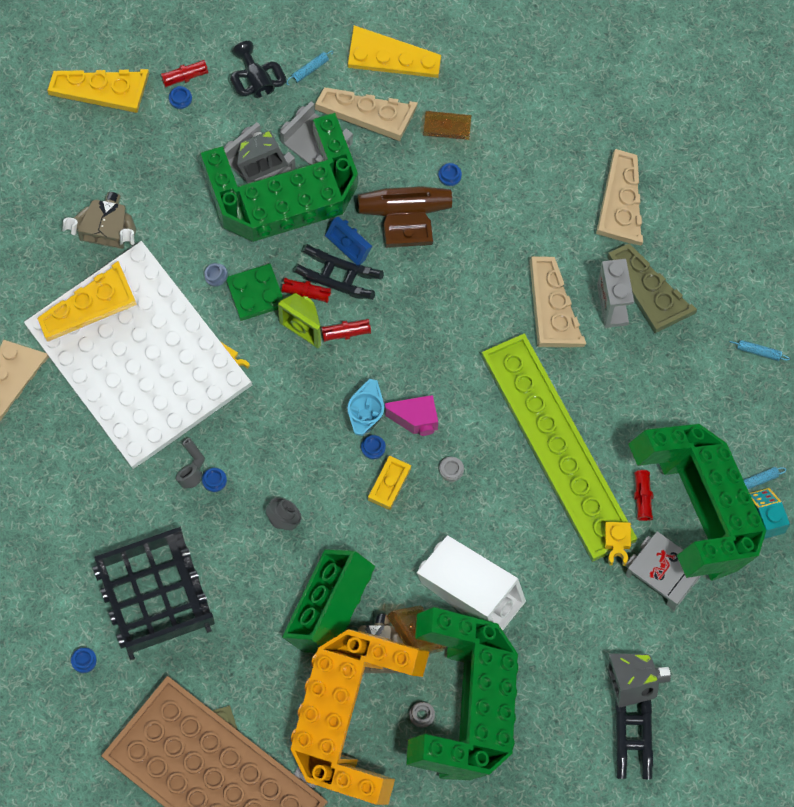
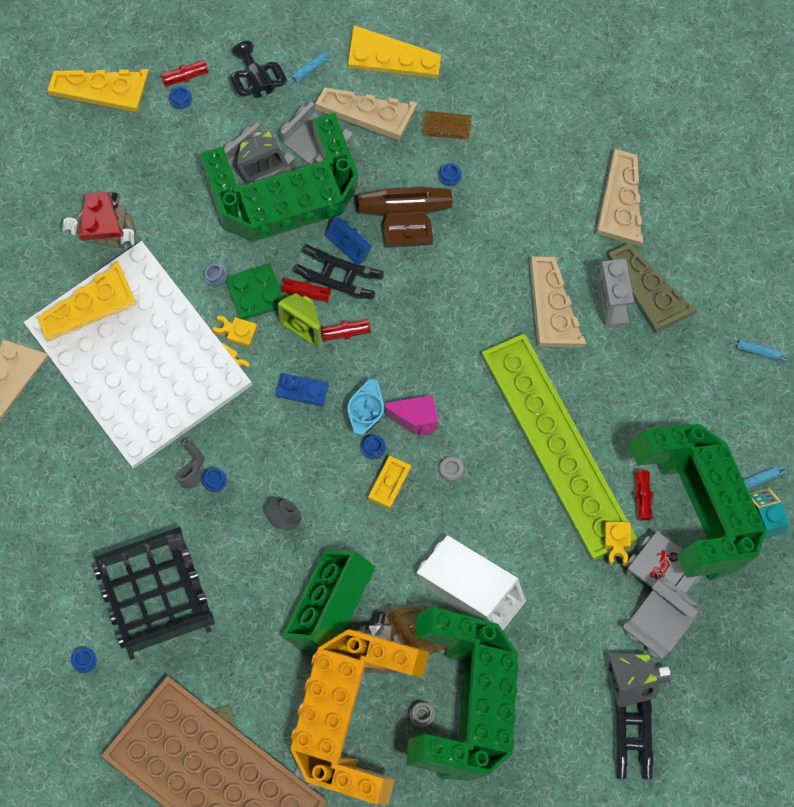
(99, 218): none -> red wing
(238, 332): none -> yellow plate
(302, 389): none -> blue plate
(663, 618): none -> light grey panel

